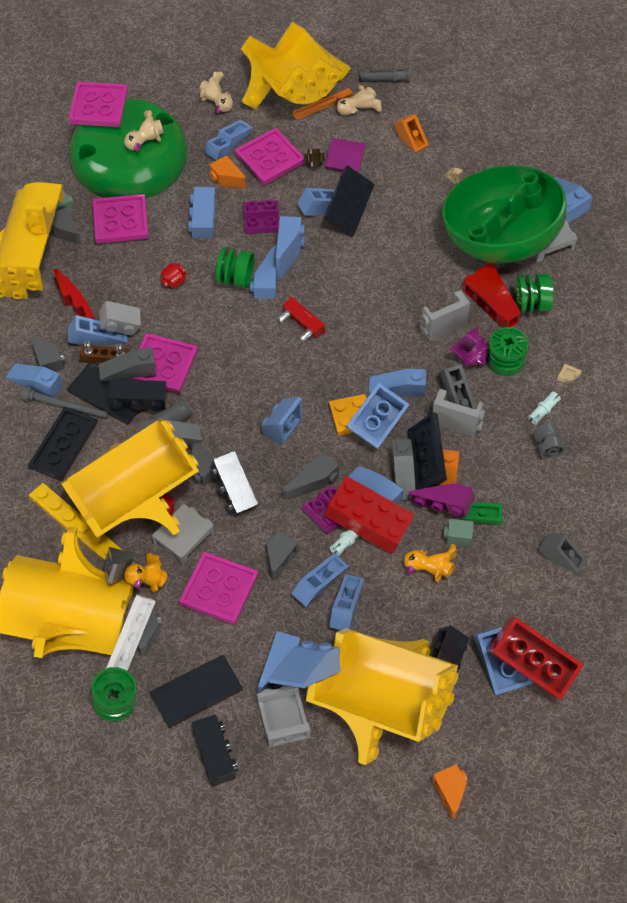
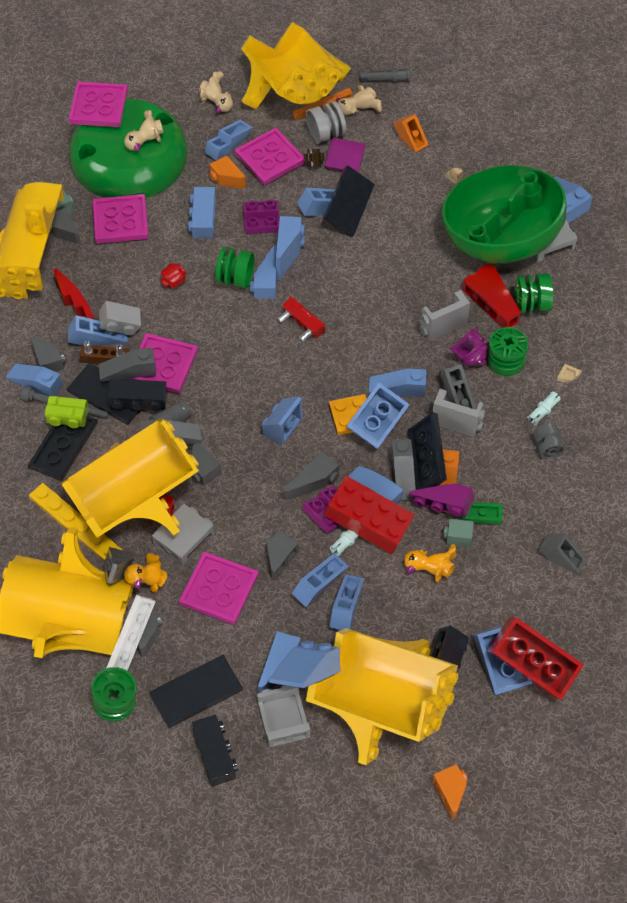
(66, 411): none -> lime brick
(233, 483): brick -> none
(326, 122): none -> light grey wheel

